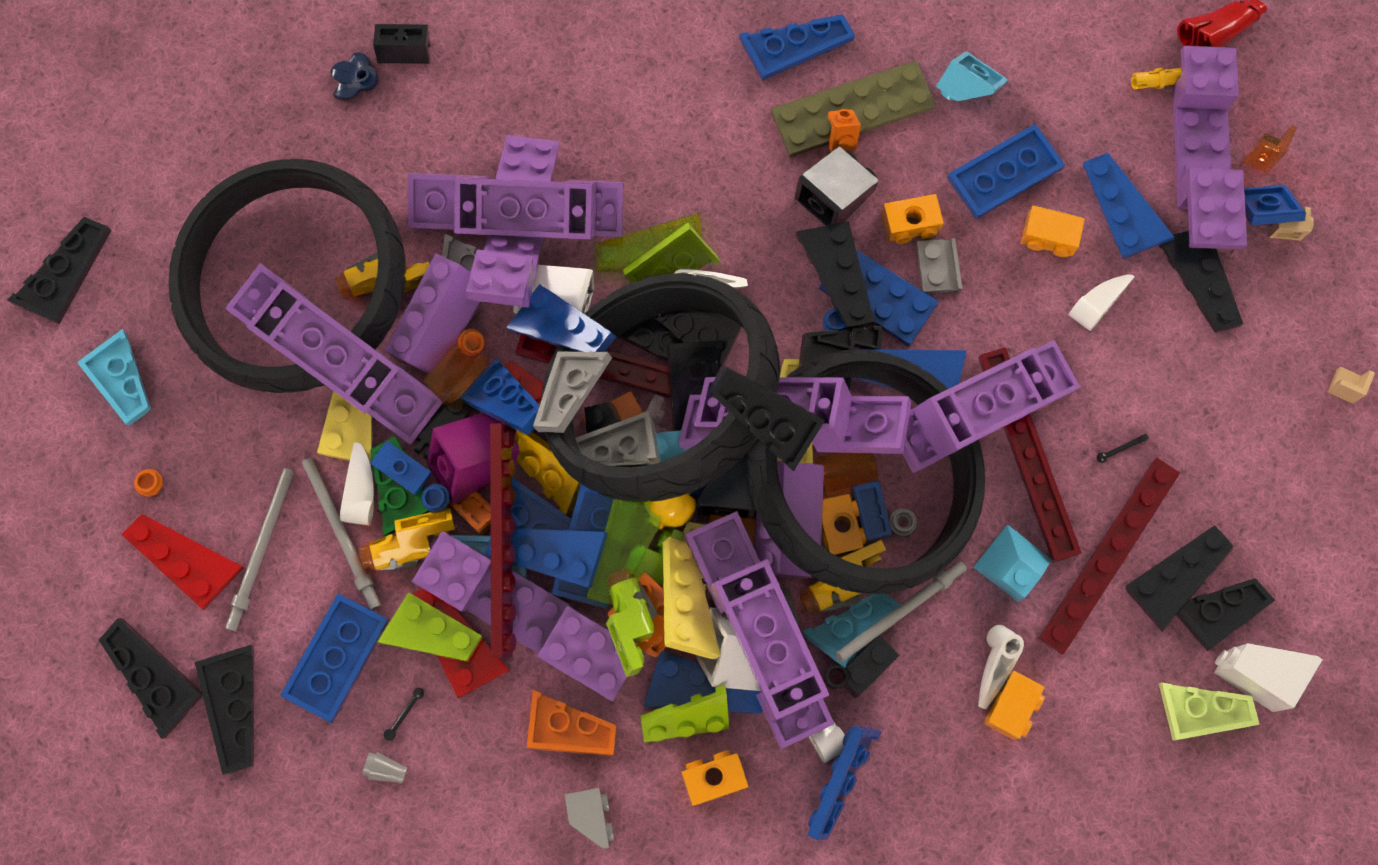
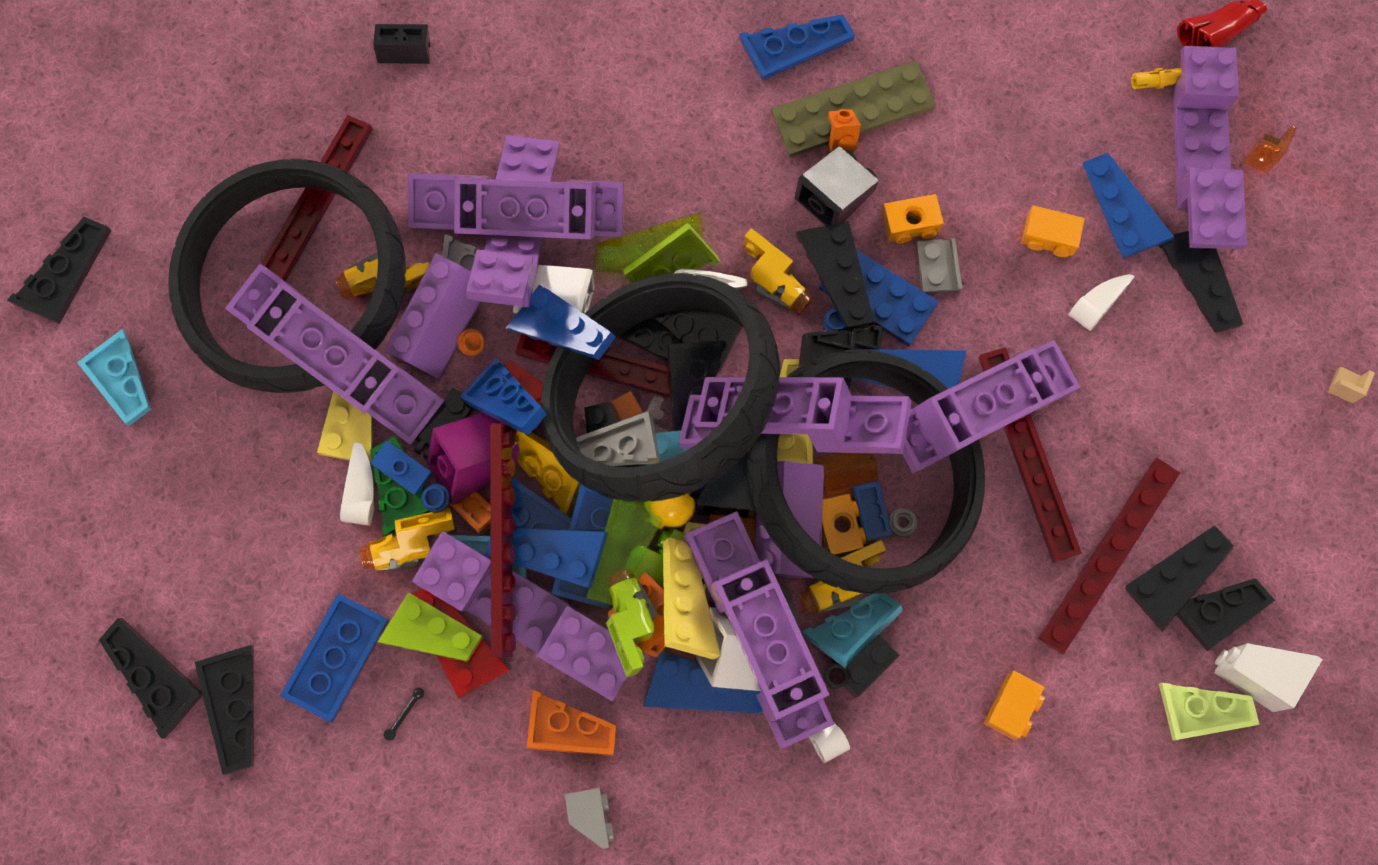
(148, 482): orange plate -> none
(186, 563): red wing -> none
(240, 601): light grey bar -> none
(314, 202): none -> dark red plate
(351, 74): dark blue plate -> none
(363, 581): light grey bar -> none
(381, 768): light grey cone -> none
(454, 374): clear orange panel -> none
(567, 388): light grey wing -> none
(693, 718): lime wing -> none
(732, 777): light orange brick -> none
(771, 417): black wing -> none
(772, 275): none -> yellow plate
(842, 780): blue wing -> none
(940, 582): light grey bar -> none
(969, 79): medium azure slope -> none
(1003, 656): white piece -> none
(1005, 171): blue plate -> none
(1013, 564): medium azure slope -> none
(1102, 457): black hinge -> none
(1272, 205): blue tile -> none
(1293, 230): tan bracket -> none

